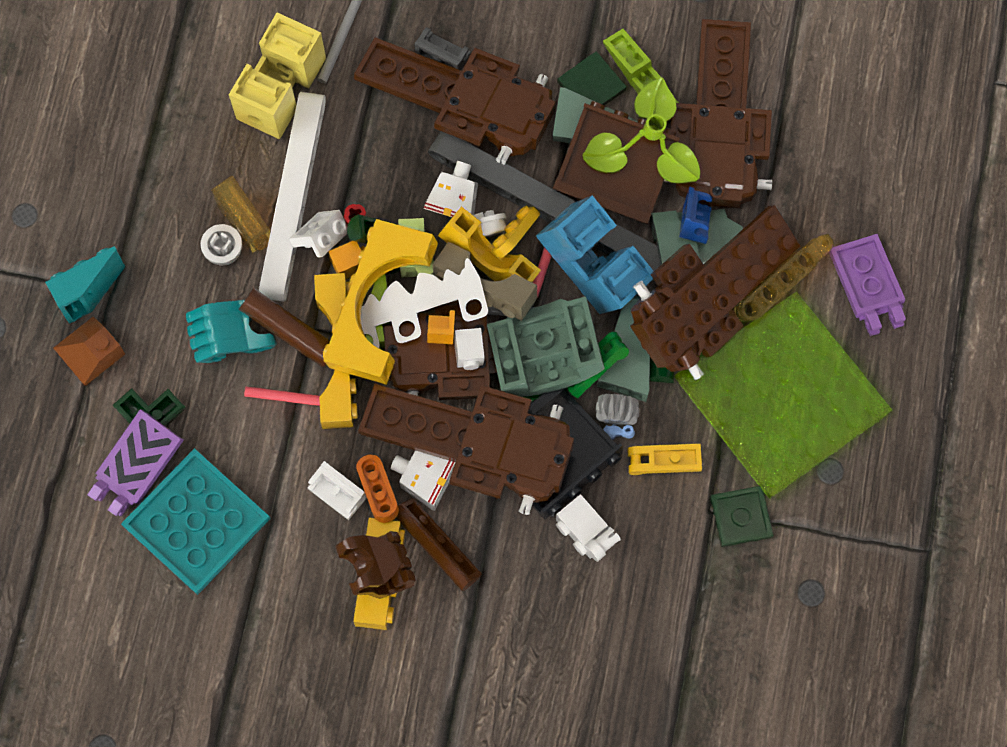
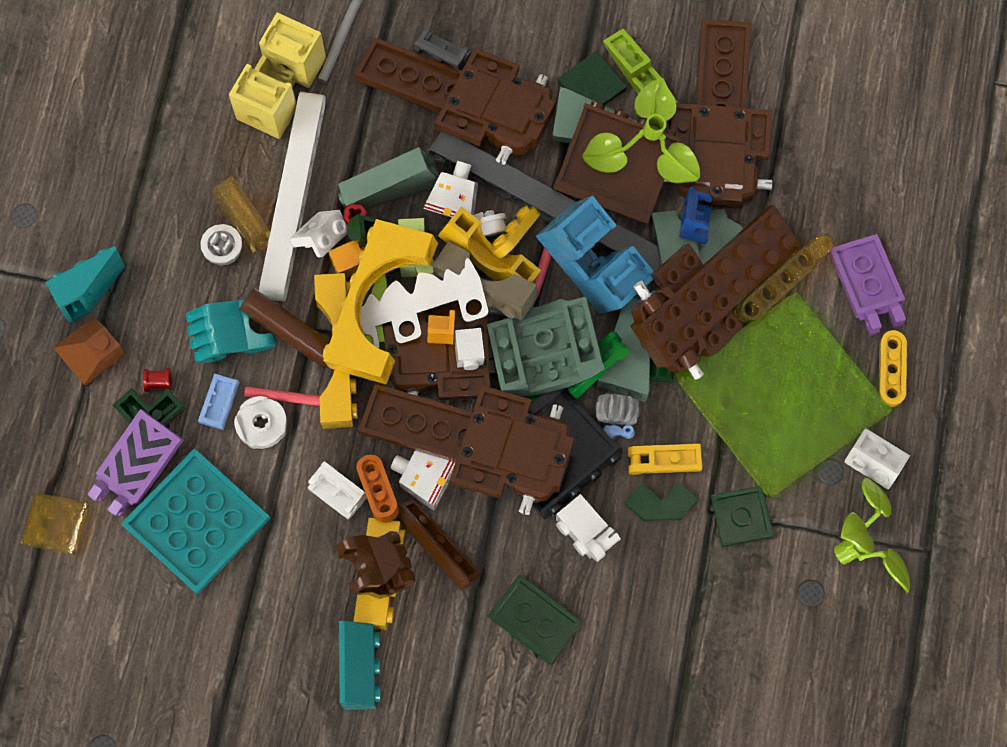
(54, 523): none -> clear yellow slope
(157, 379): none -> red bush
(218, 401): none -> light blue plate
(261, 437): none -> white plate
(358, 666): none -> teal slope
(390, 180): none -> sand green slope
(535, 619): none -> dark green tile
(650, 507): none -> dark green tile
(859, 541): none -> lime plant
(877, 459): none -> white bracket
(893, 358): none -> yellow plate

